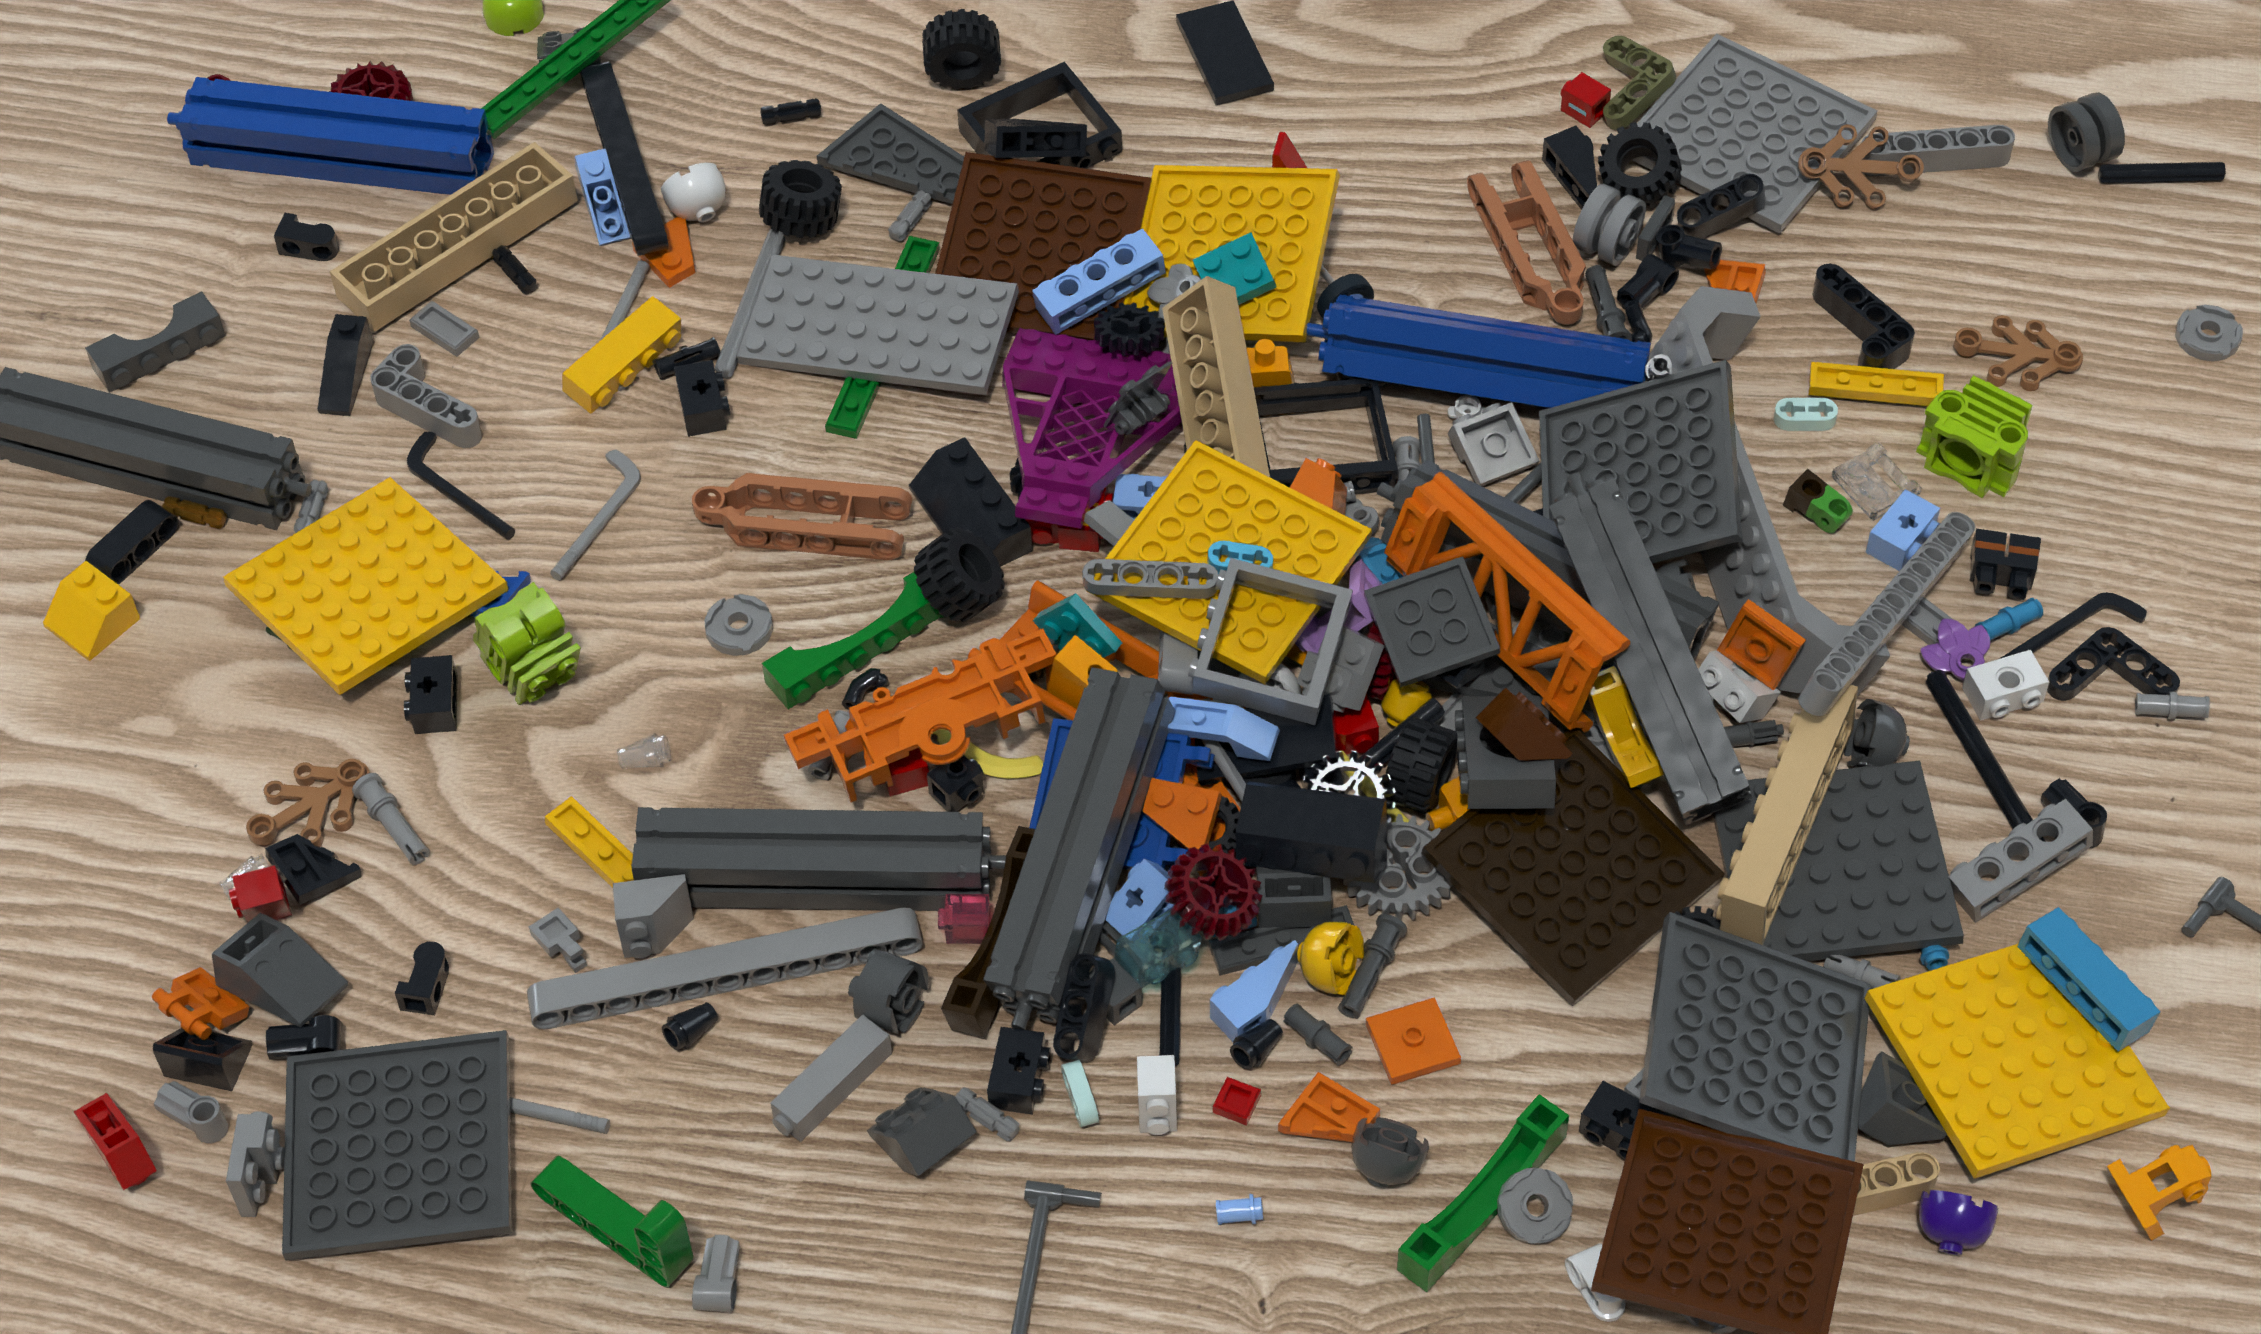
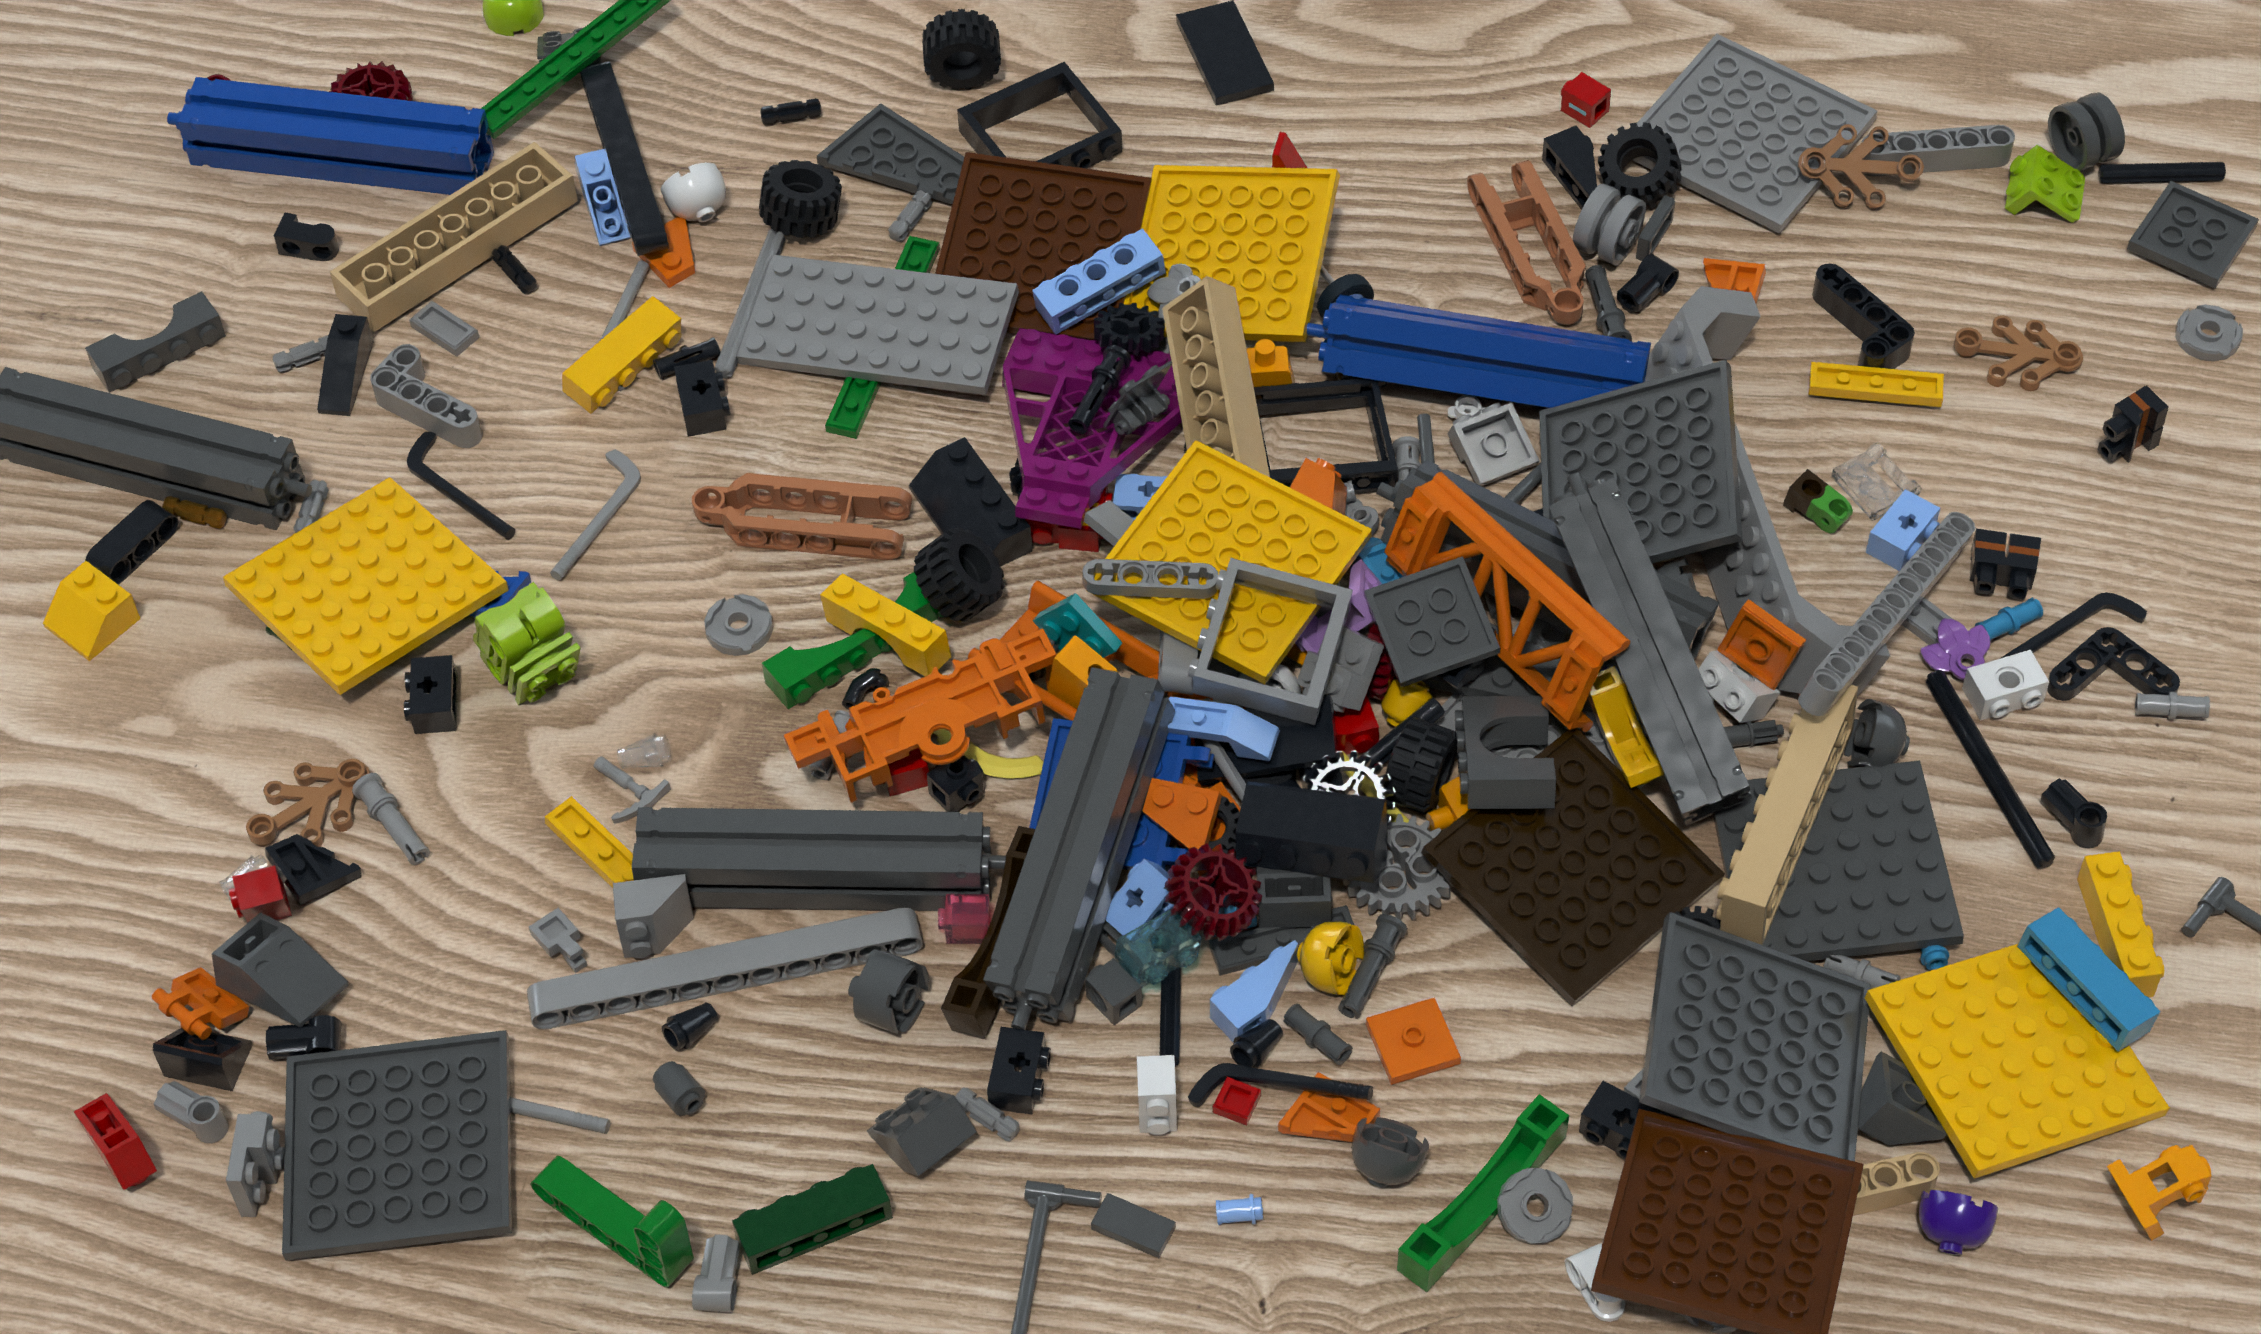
(300, 354): none -> light grey axle
(426, 981): black leg -> none
(646, 796): none -> light grey piece
(678, 1088): none -> dark grey brick
(812, 1218): none -> dark green brick
(830, 1078): light grey brick -> none
(915, 639): none -> yellow arch
(1034, 138): black slope -> none
(1079, 1093): light aqua beam -> none
(1091, 1024): black beam -> none
(1105, 378): none -> black pin
(1133, 1225): none -> dark grey tile
(1220, 1072): none -> black piece
(1238, 265): teal plate -> none
(1238, 551): medium azure beam -> none
(1523, 728): reddish brown slope -> none
(1623, 107): olive beam -> none
(1637, 322): black arm -> none
(1655, 368): light grey pin -> none
(1679, 248): black piece -> none
(1727, 194): black beam -> none
(1805, 414): light aqua beam -> none
(1976, 437): lime piece -> none
(1982, 897): light grey brick -> none
(2046, 179): none -> lime bracket
(2119, 919): none -> yellow brick
(2134, 423): none -> black hips
(2193, 234): none -> dark grey plate

